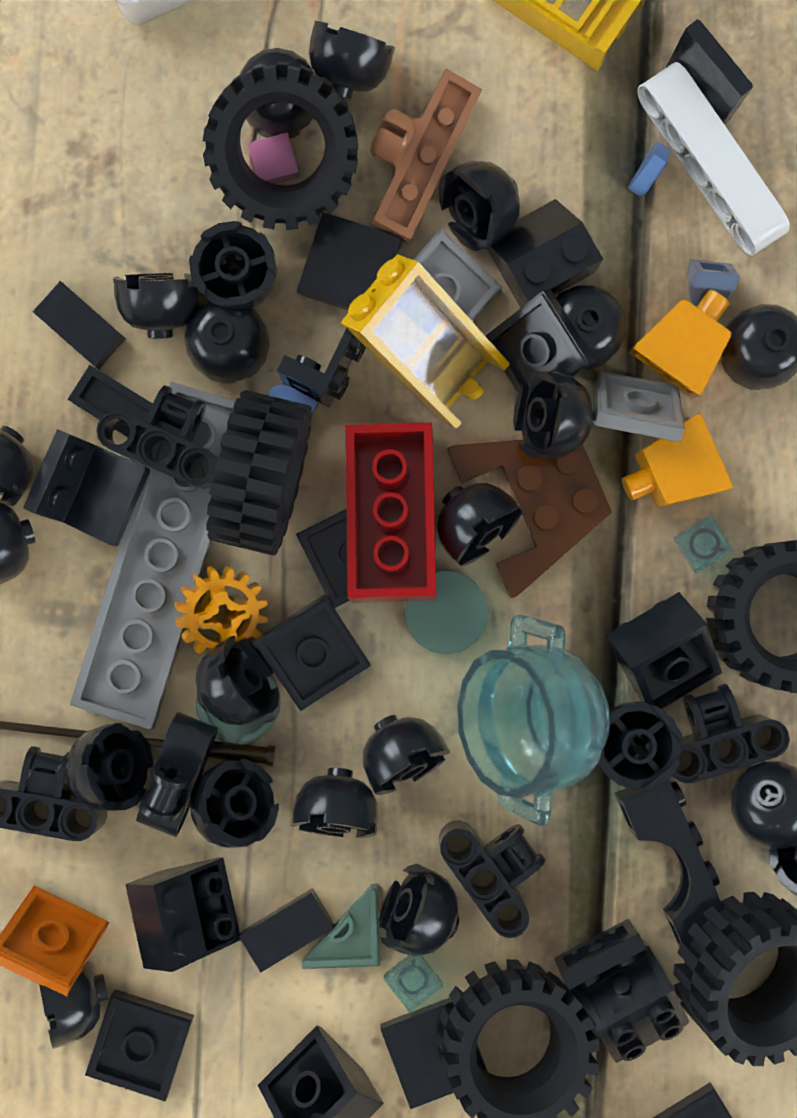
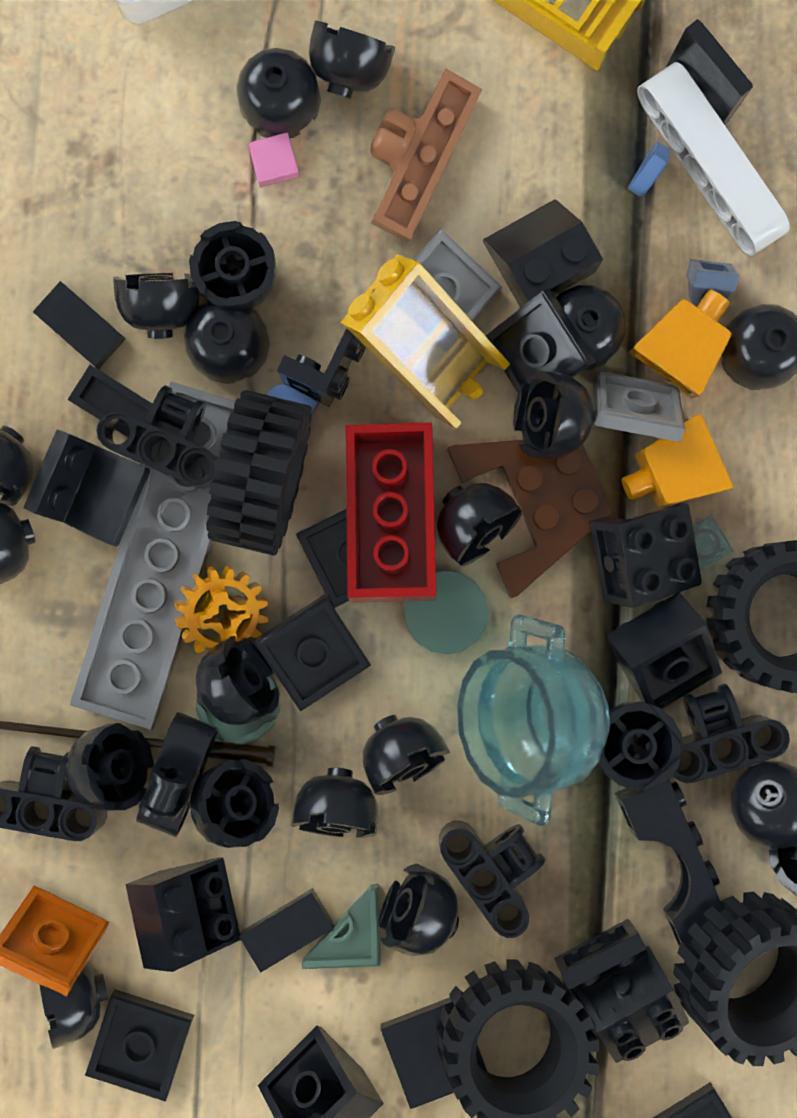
(241, 185): black tyre -> none
(344, 260): black tile -> none
(413, 981): clear light blue tile -> none
(481, 202): black cylinder -> none
(646, 556): none -> black bracket

